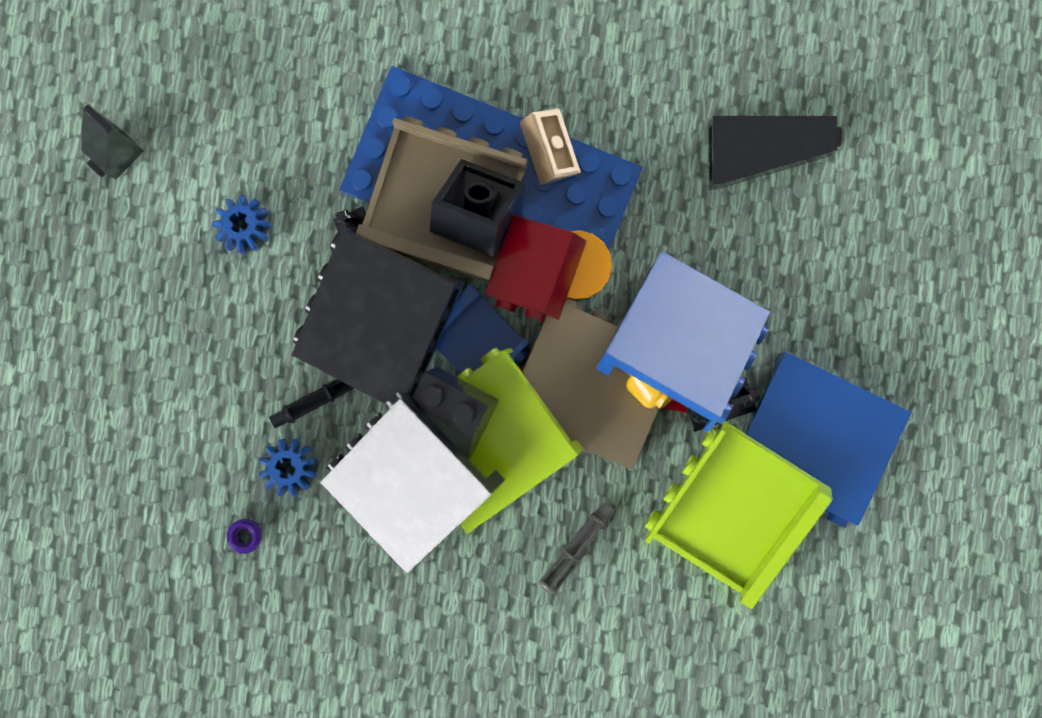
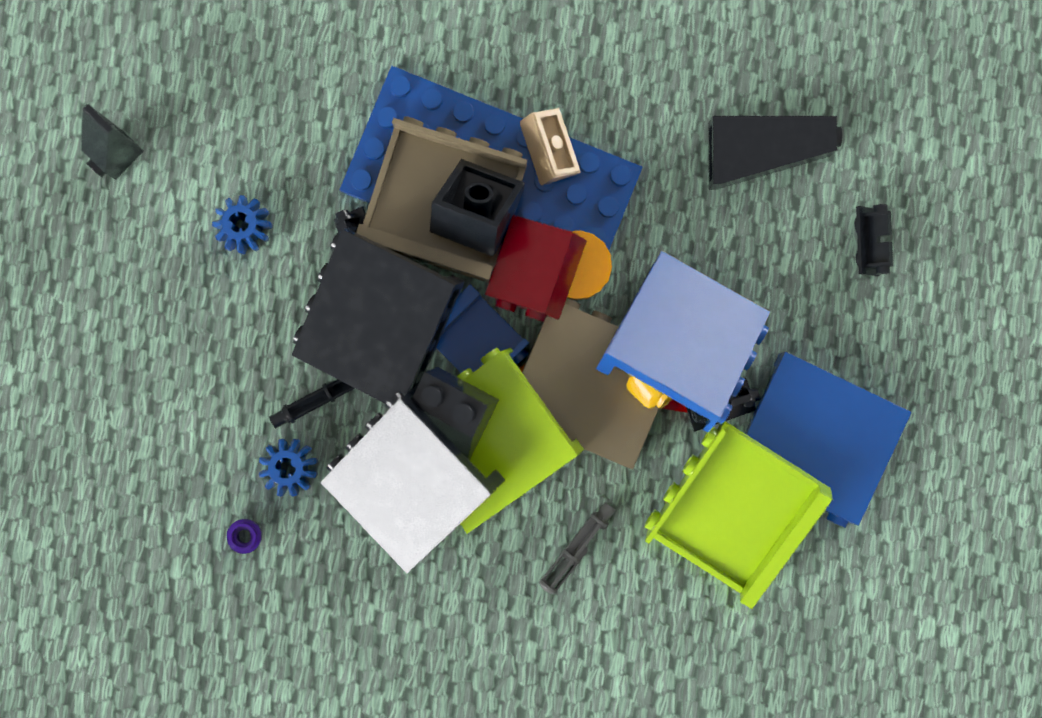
(872, 254): none -> black hinge

